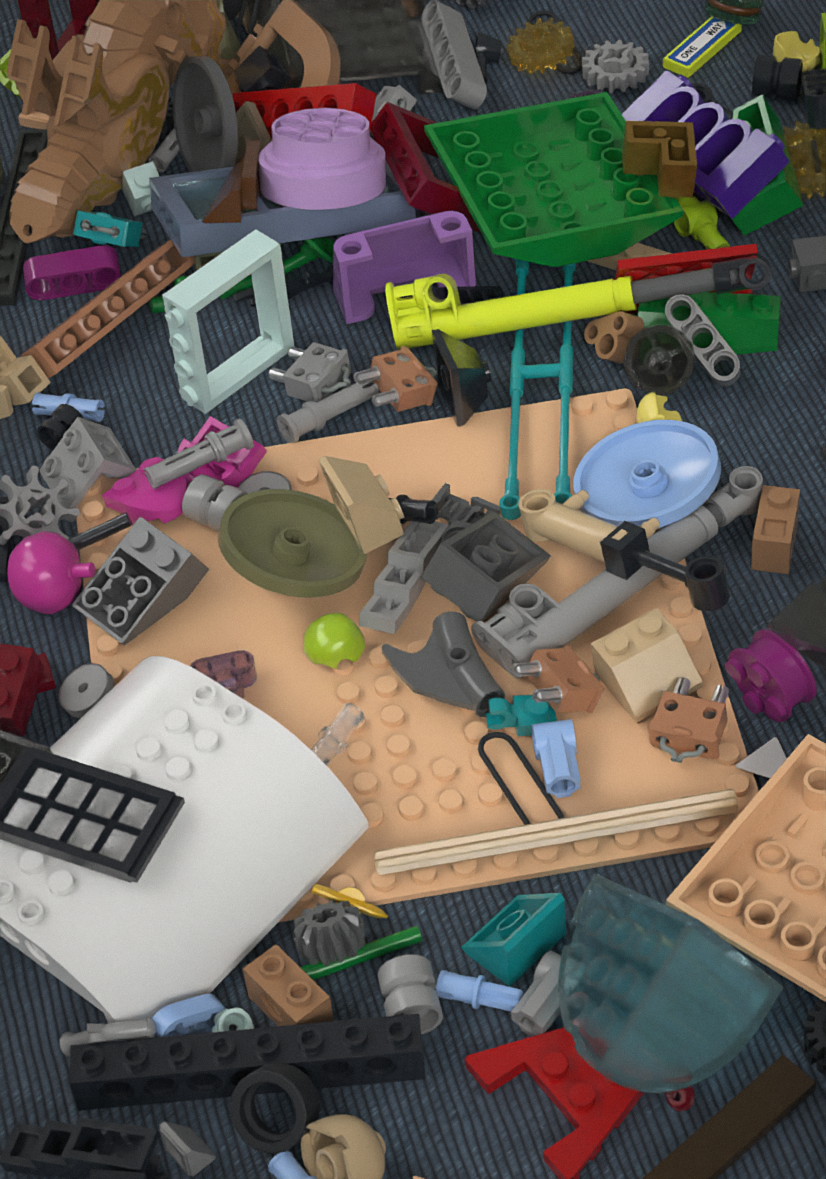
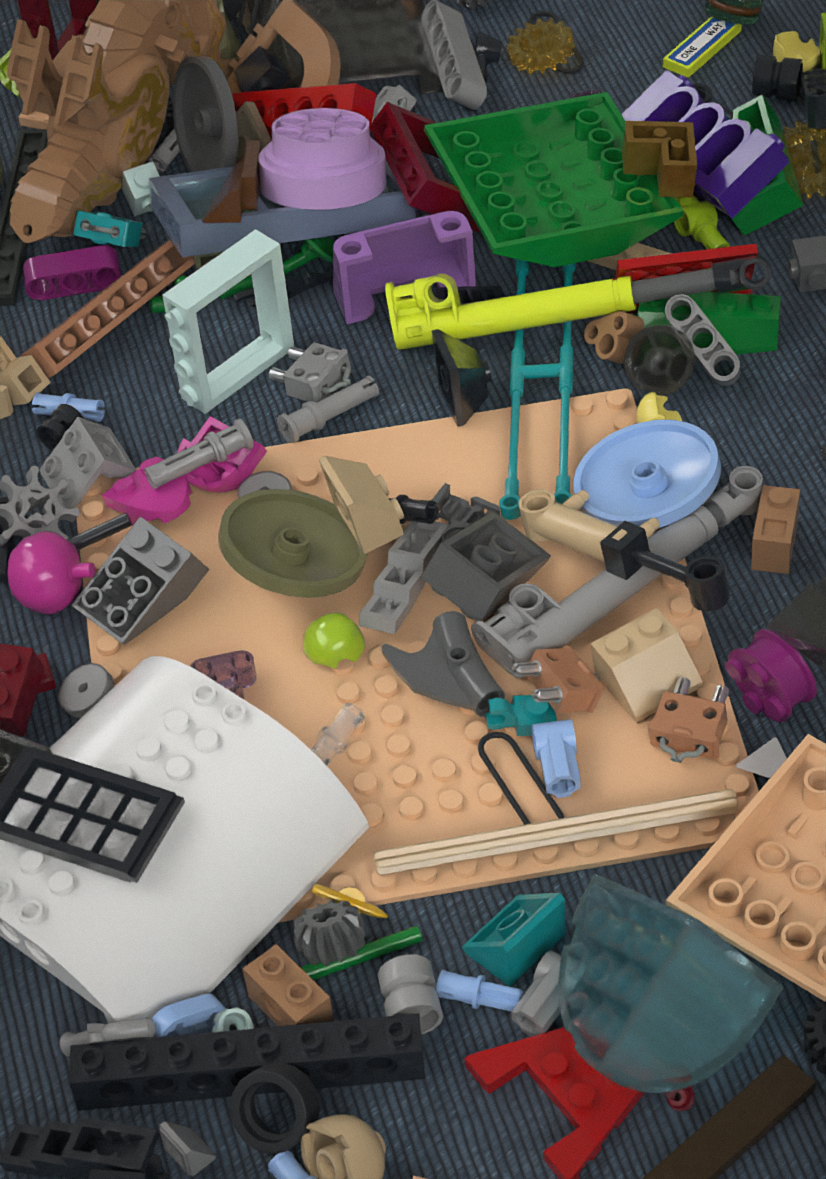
(208, 499): light grey wheel -> none
(401, 380): nougat piece -> none
(615, 66): light grey gear -> none

